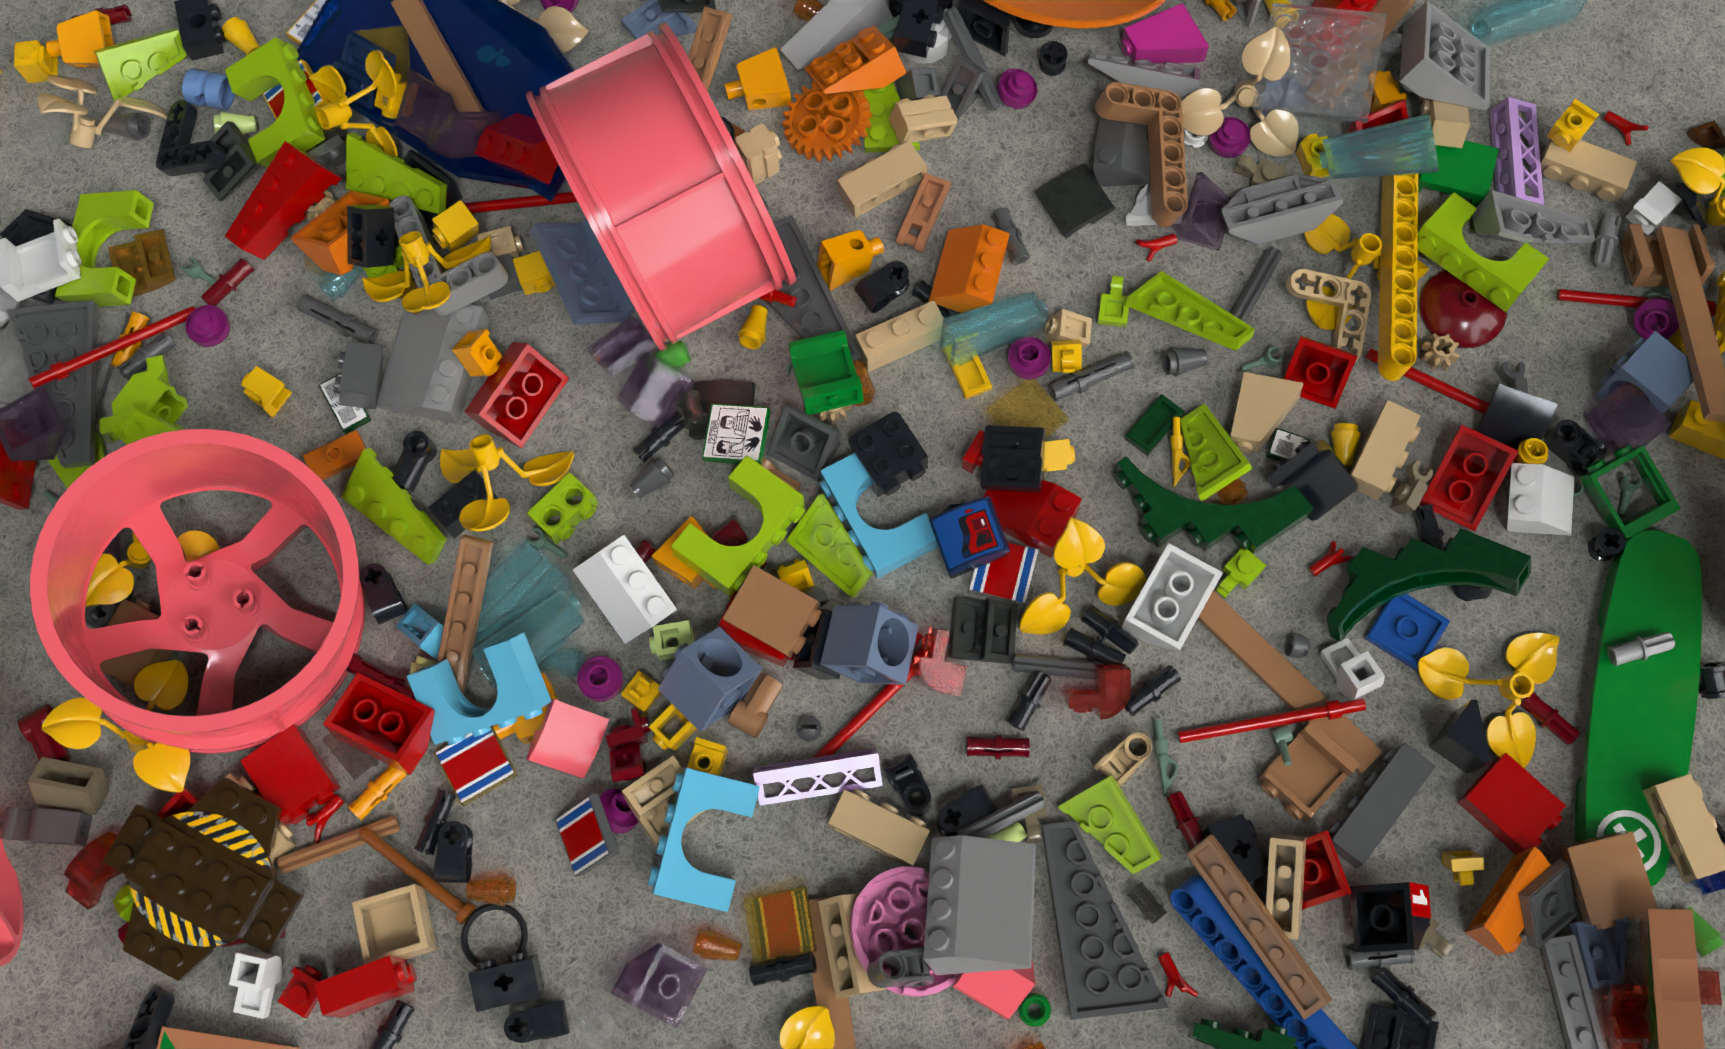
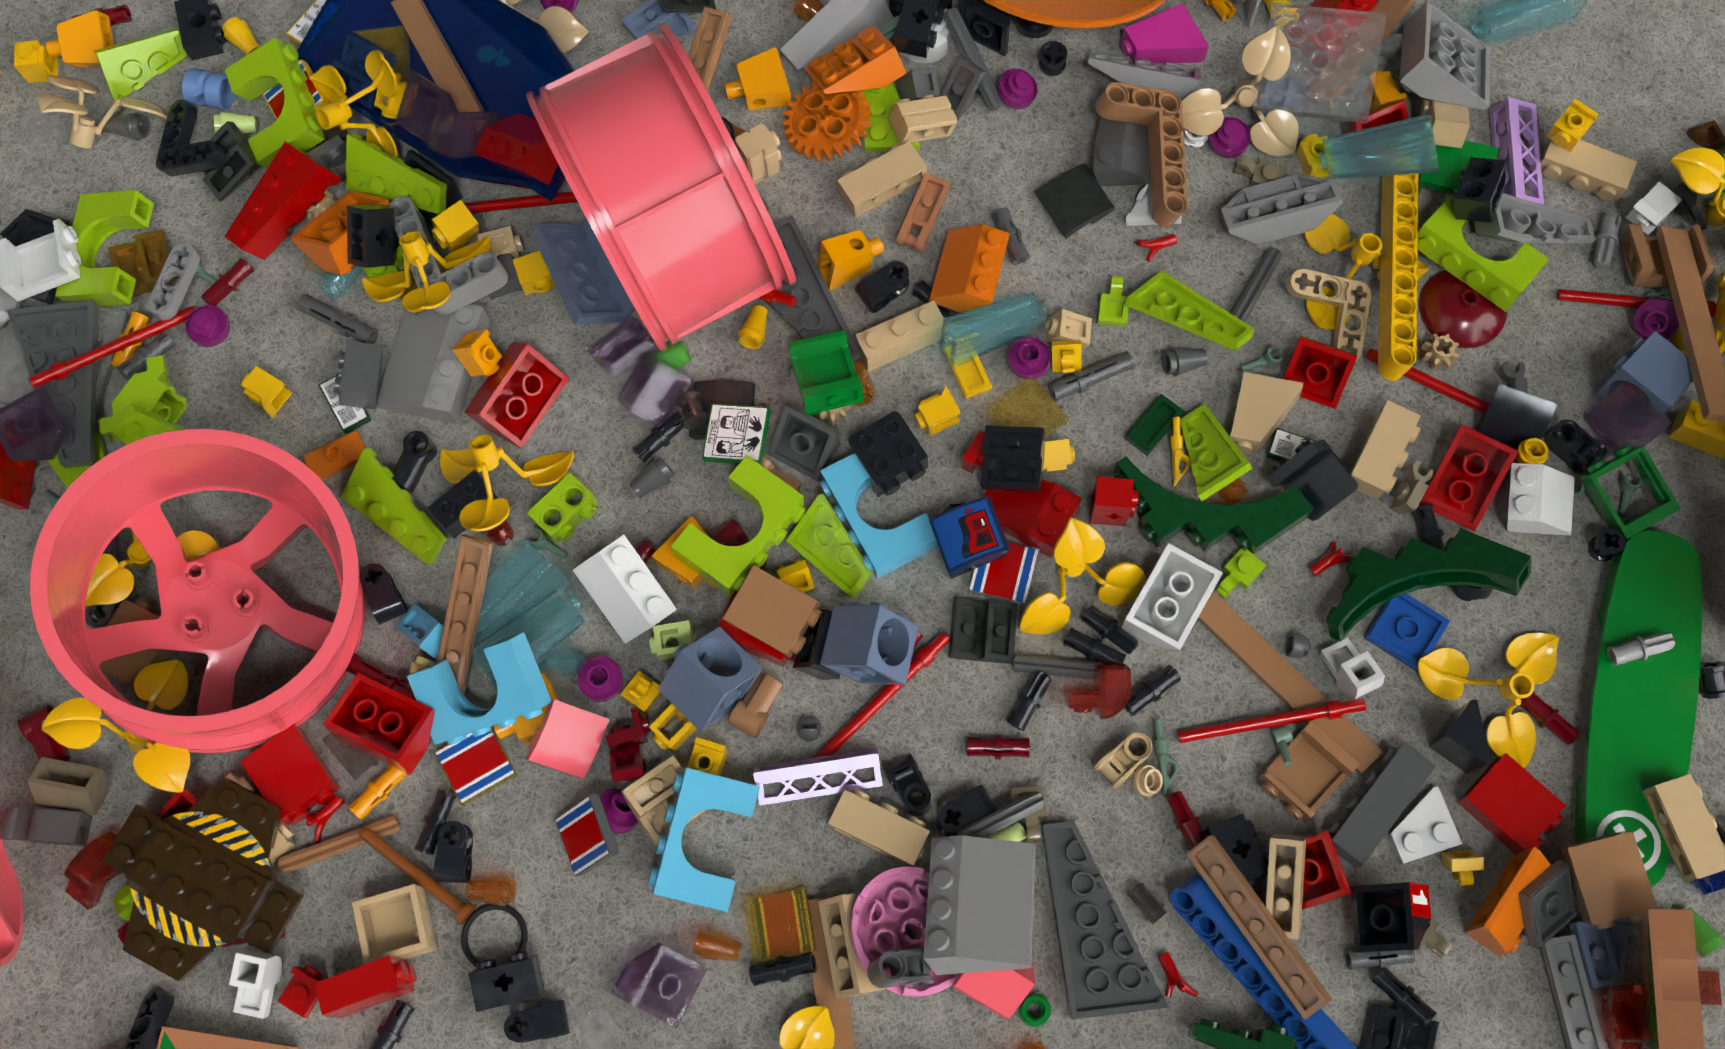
(174, 294): none -> light grey beam
(501, 534): none -> clear red hinge
(818, 594): dark grey hinge -> none
(933, 670): clear red brick -> none
(937, 413): none -> yellow window
(1112, 501): none -> red brick
(1113, 822): lime wing -> none
(1147, 780): none -> tan plate
(1203, 217): clear purple slope -> none
(1345, 442): yellow cone -> none
(1425, 829): none -> white wing
(1480, 189): none -> black brick
(1624, 125): red bar -> none

